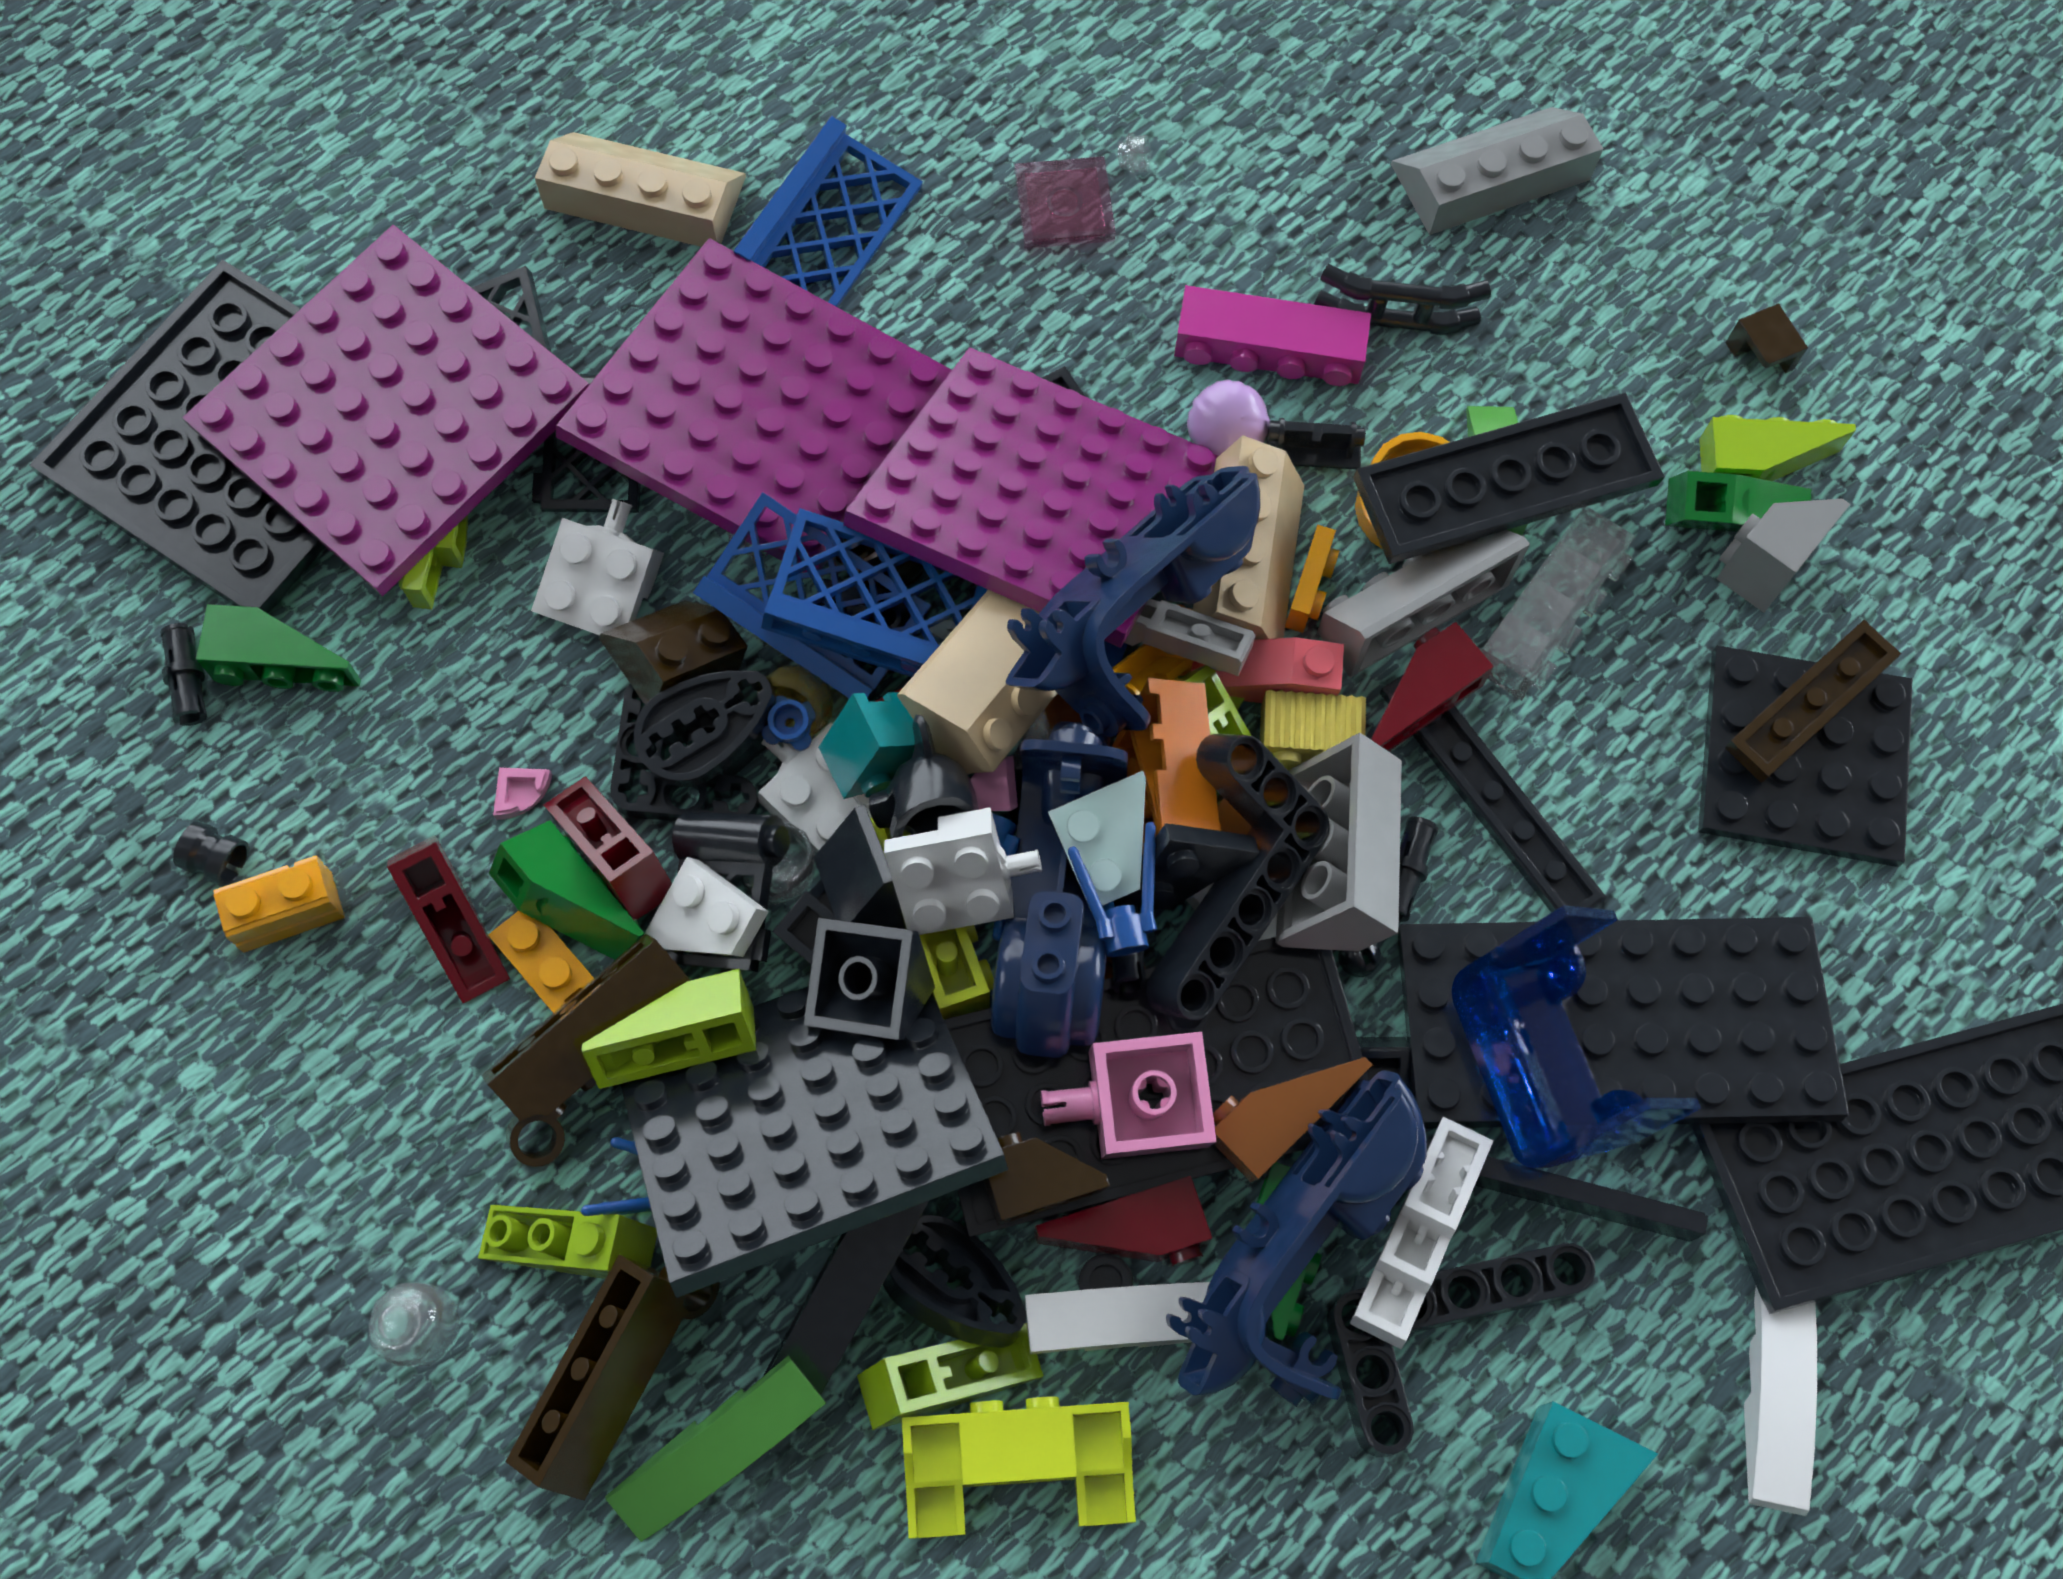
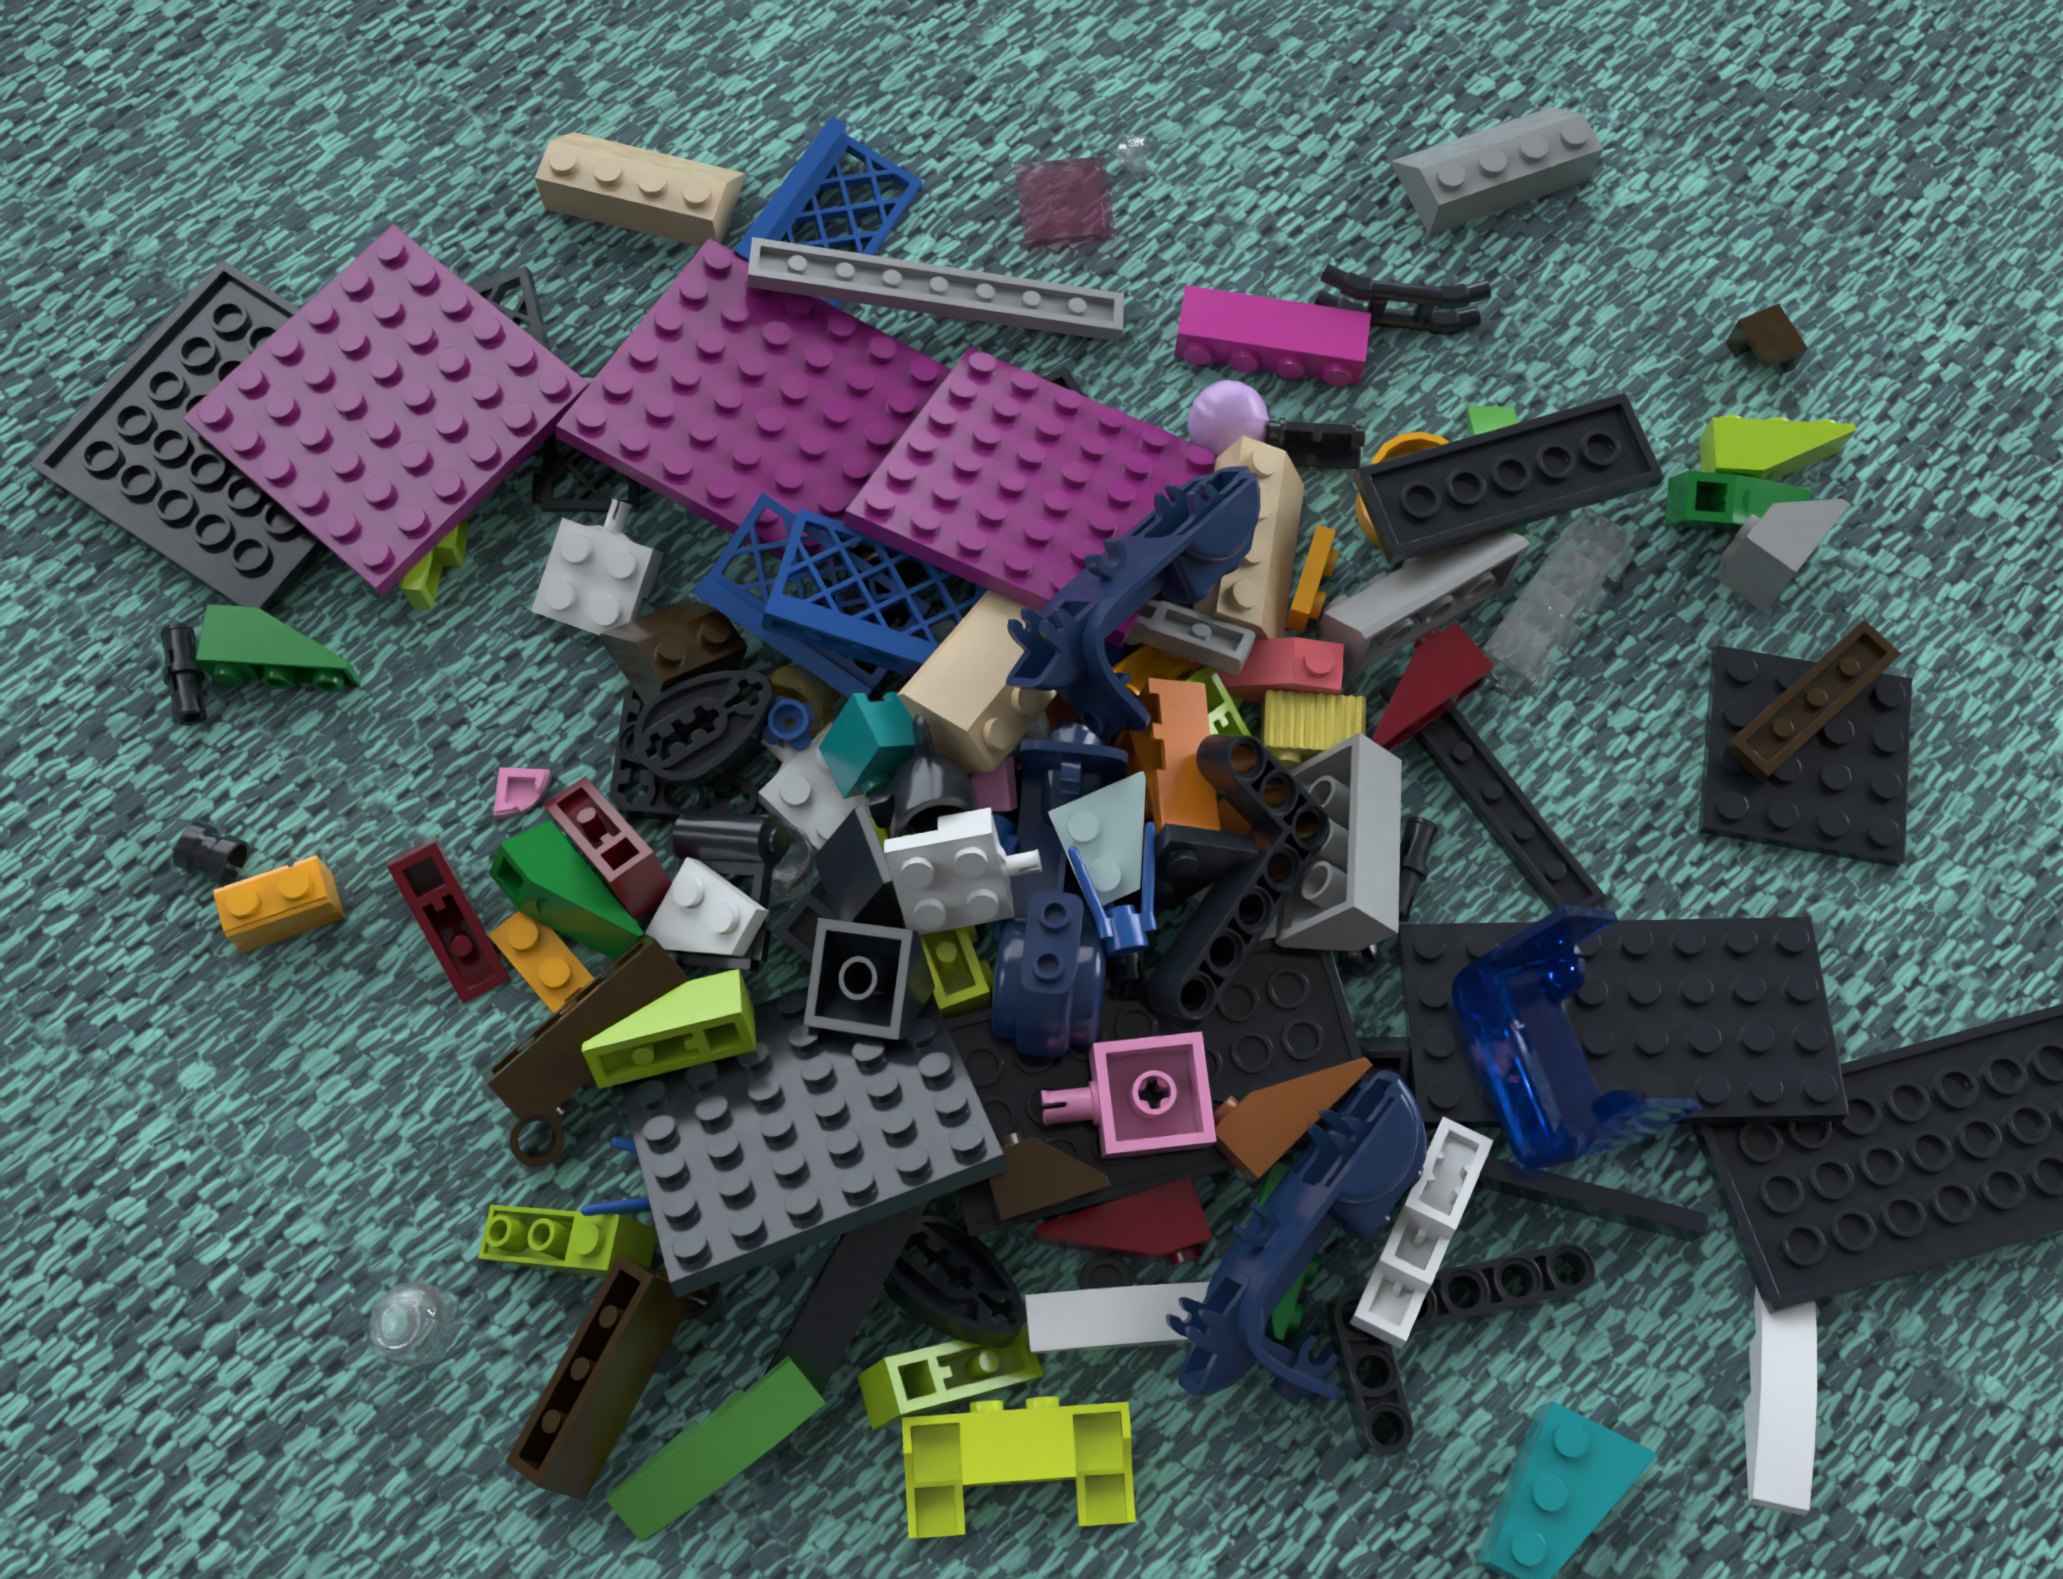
(935, 289): none -> light grey plate

